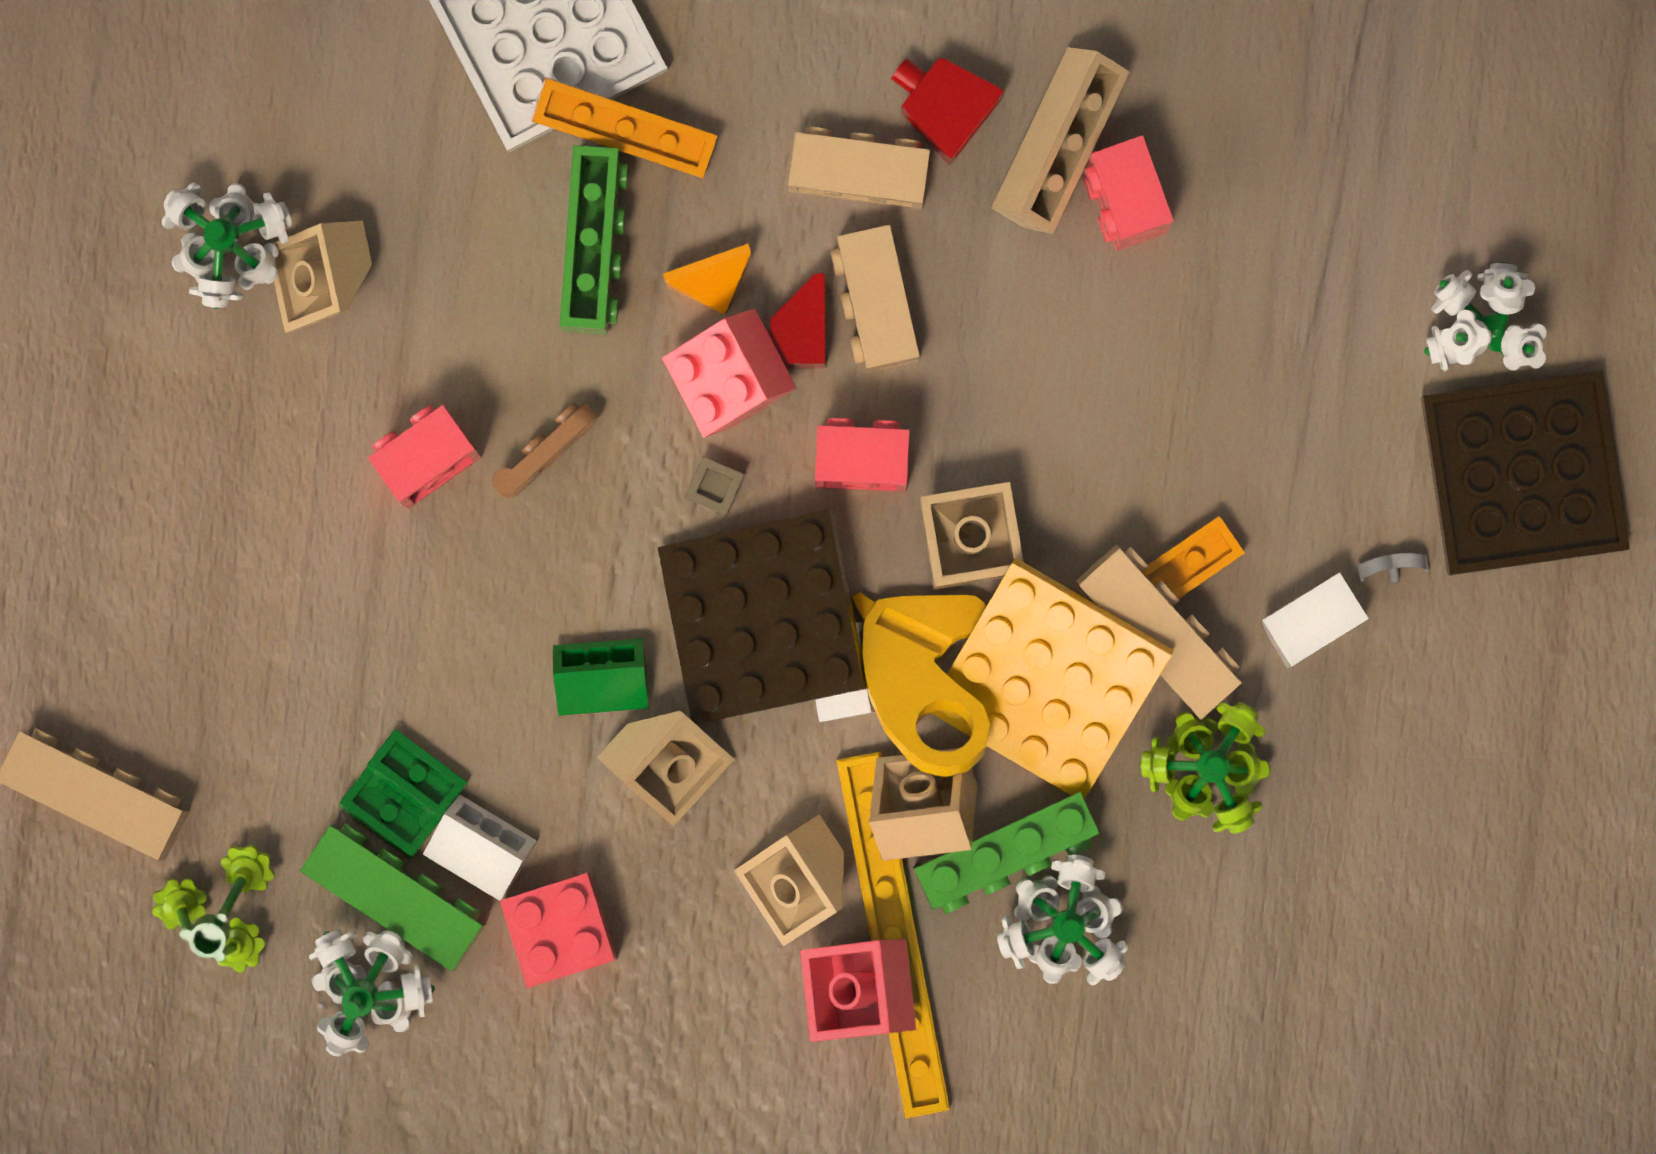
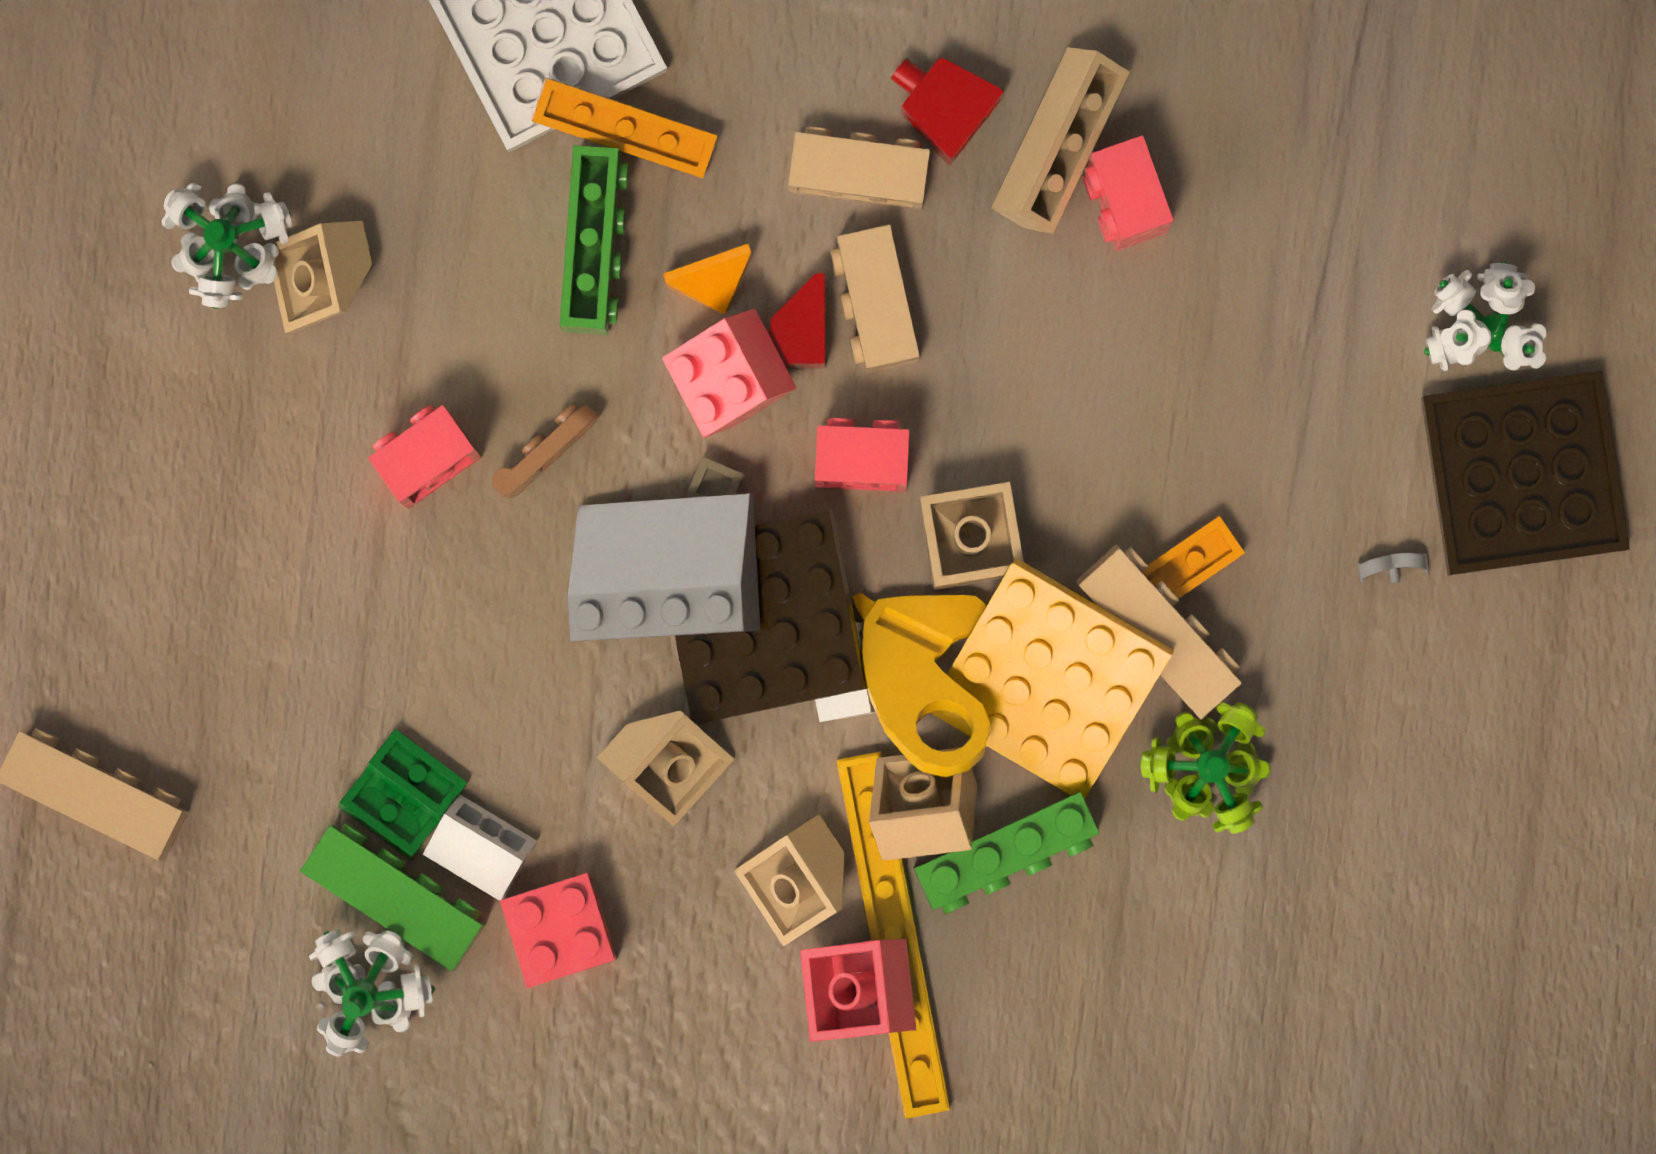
(211, 936): lime plant -> none
(600, 676): green brick -> none
(664, 568): none -> light grey slope
(1091, 914): white plant -> none
(1314, 620): white brick -> none

